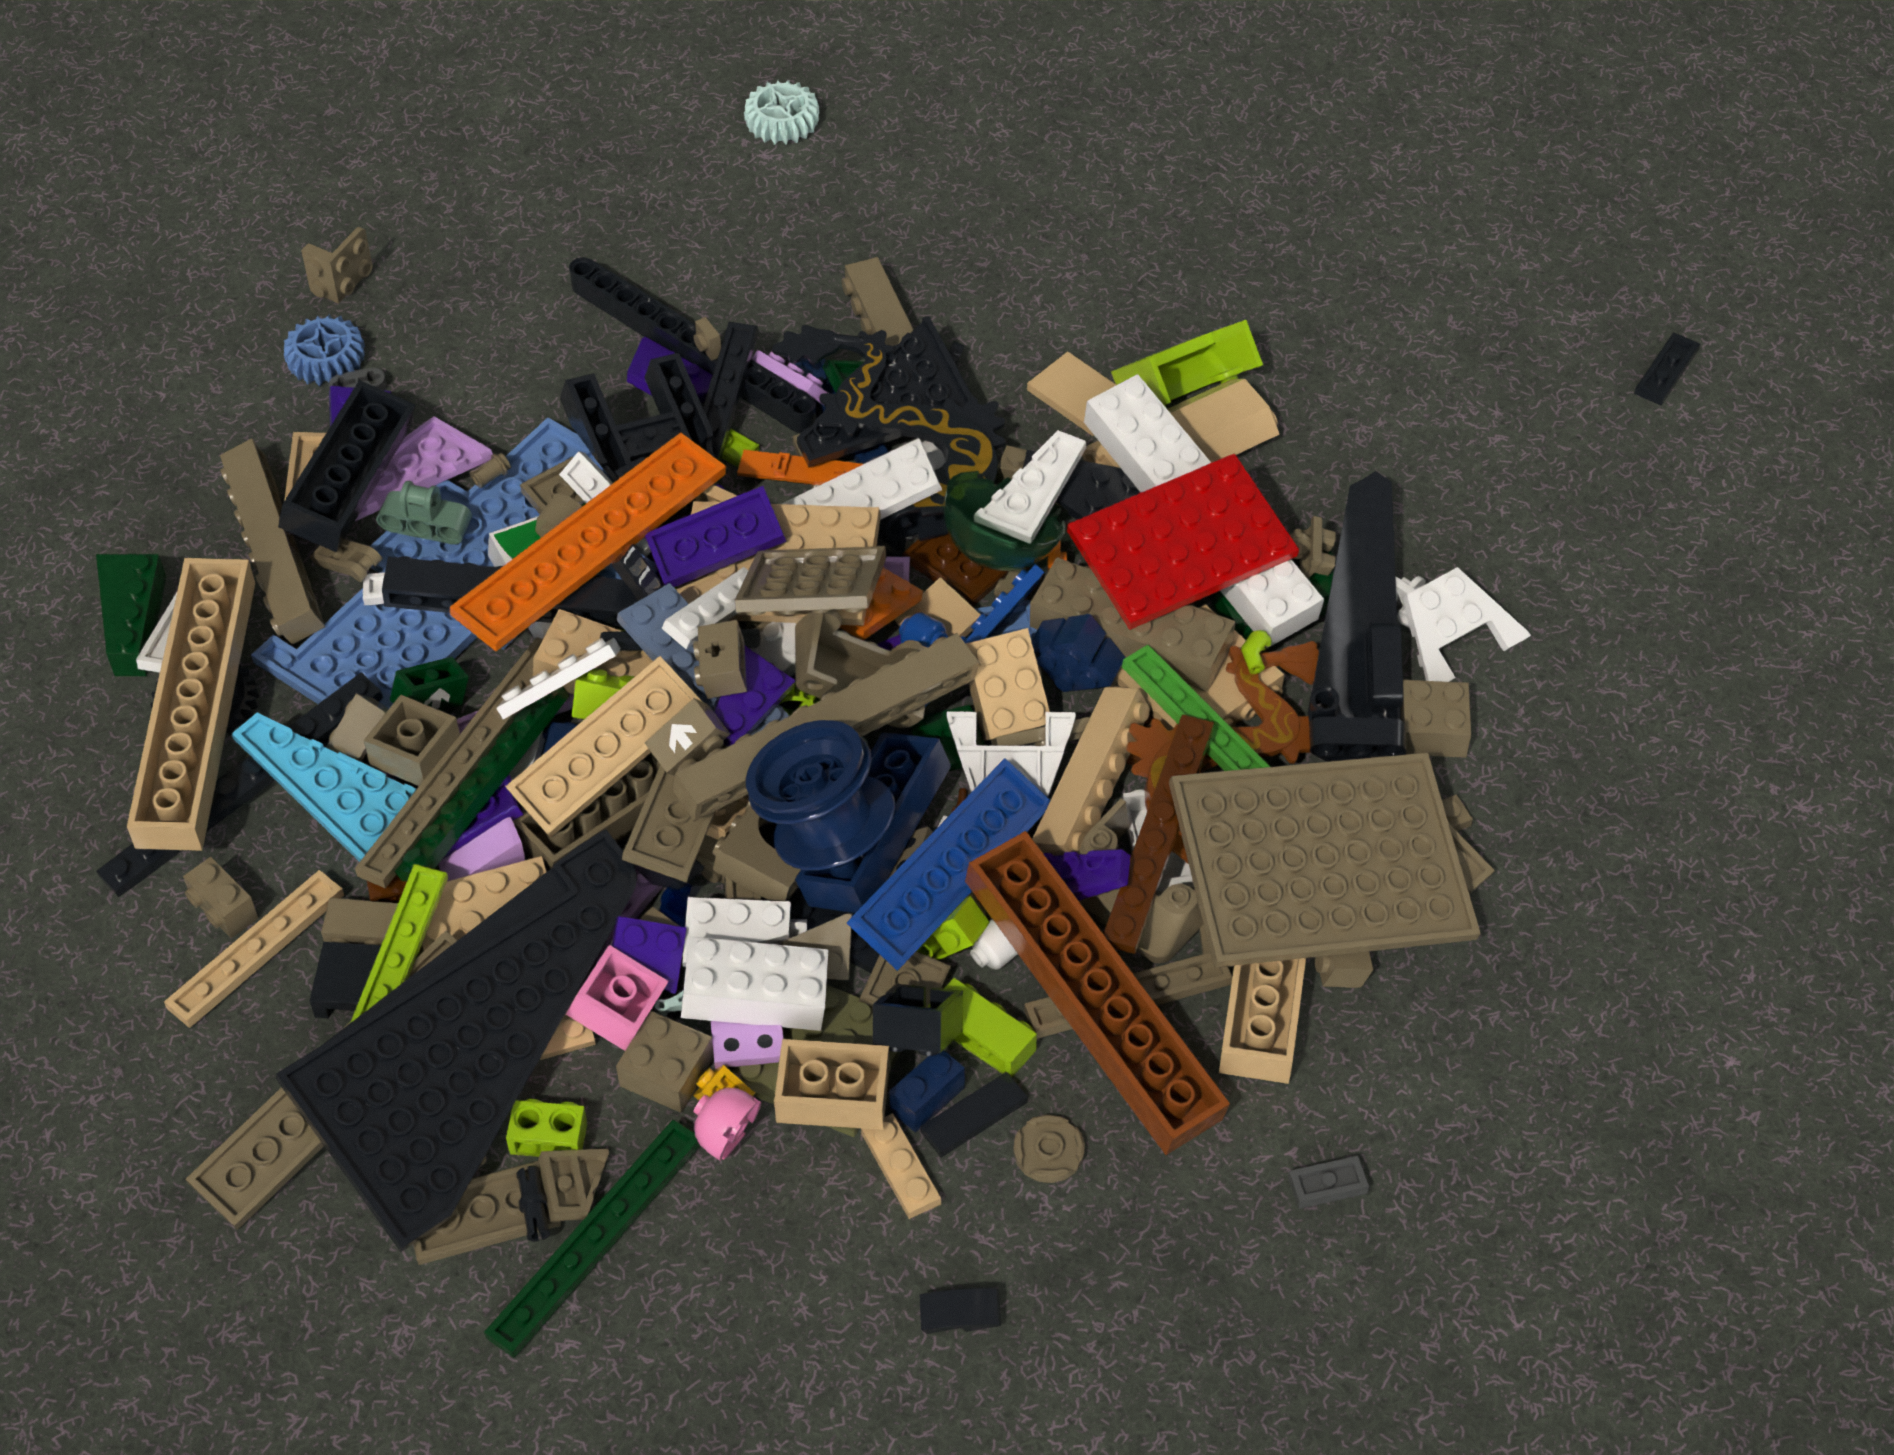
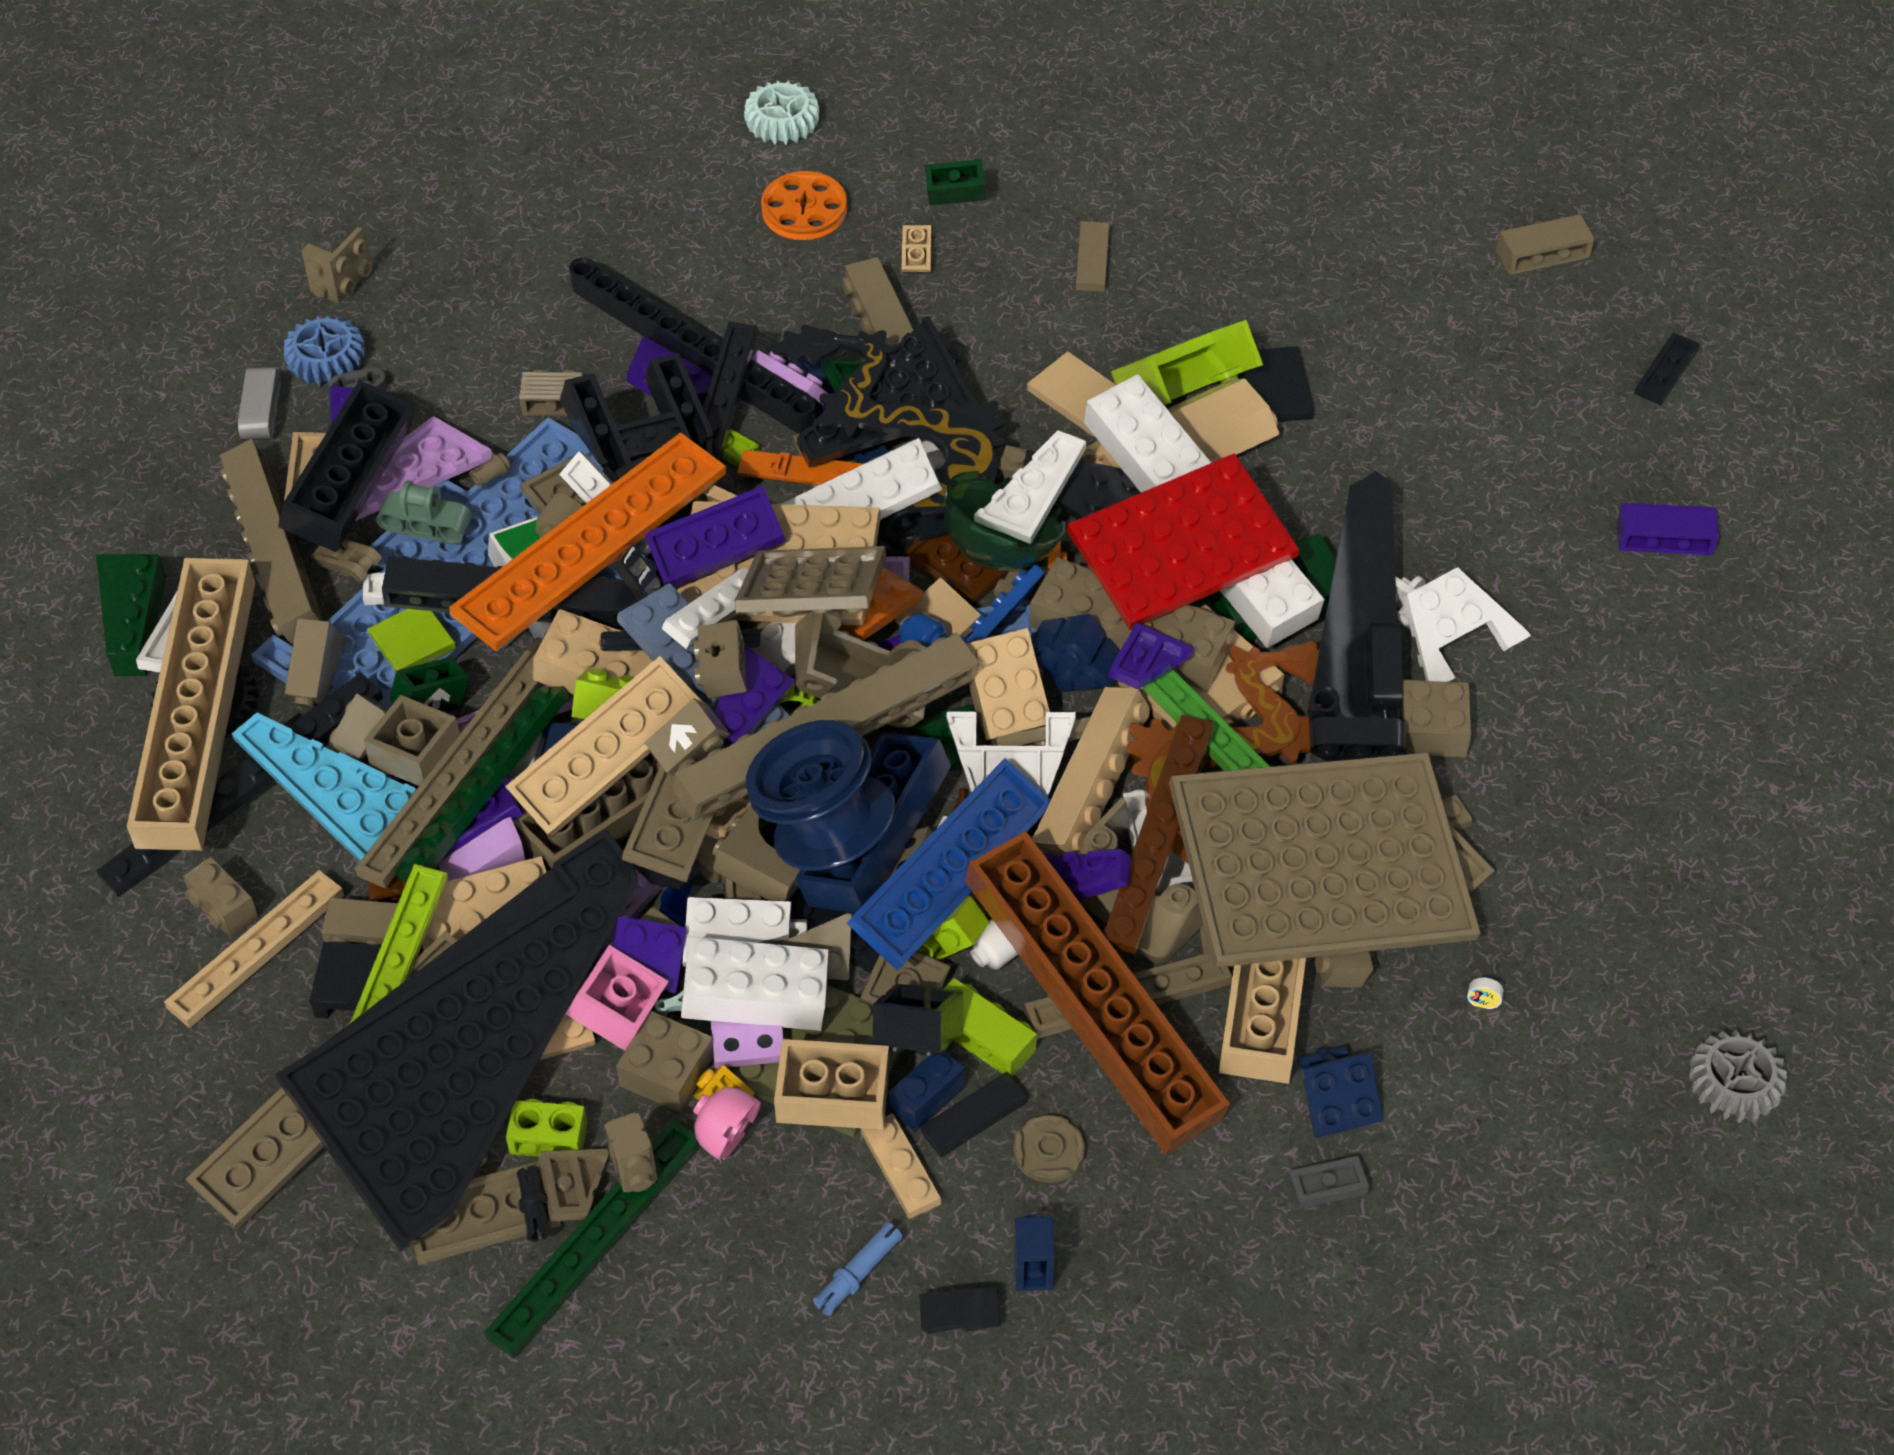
(259, 403): none -> light grey beam
(313, 662): none -> dark tan slope
(411, 638): none -> lime tile
(542, 392): none -> dark tan brick
(569, 669): white plate -> none
(631, 1153): none -> dark tan brick
(707, 338): dark tan plate -> none
(813, 211): none -> orange wedge
(847, 1279): none -> medium blue pin
(916, 248): none -> tan slope
(955, 182): none -> dark green brick
(1033, 1253): none -> dark blue brick
(1092, 256): none -> dark tan tile
(1147, 657): none -> dark purple wing
(1251, 650): lime arm -> none
(1282, 383): none -> black tile
(1310, 546): dark tan hips -> none
(1339, 1090): none -> dark blue plate
(1485, 993): none -> tile
(1545, 244): none -> dark tan brick
(1667, 528): none -> dark purple brick
(1746, 1093): none -> light grey gear

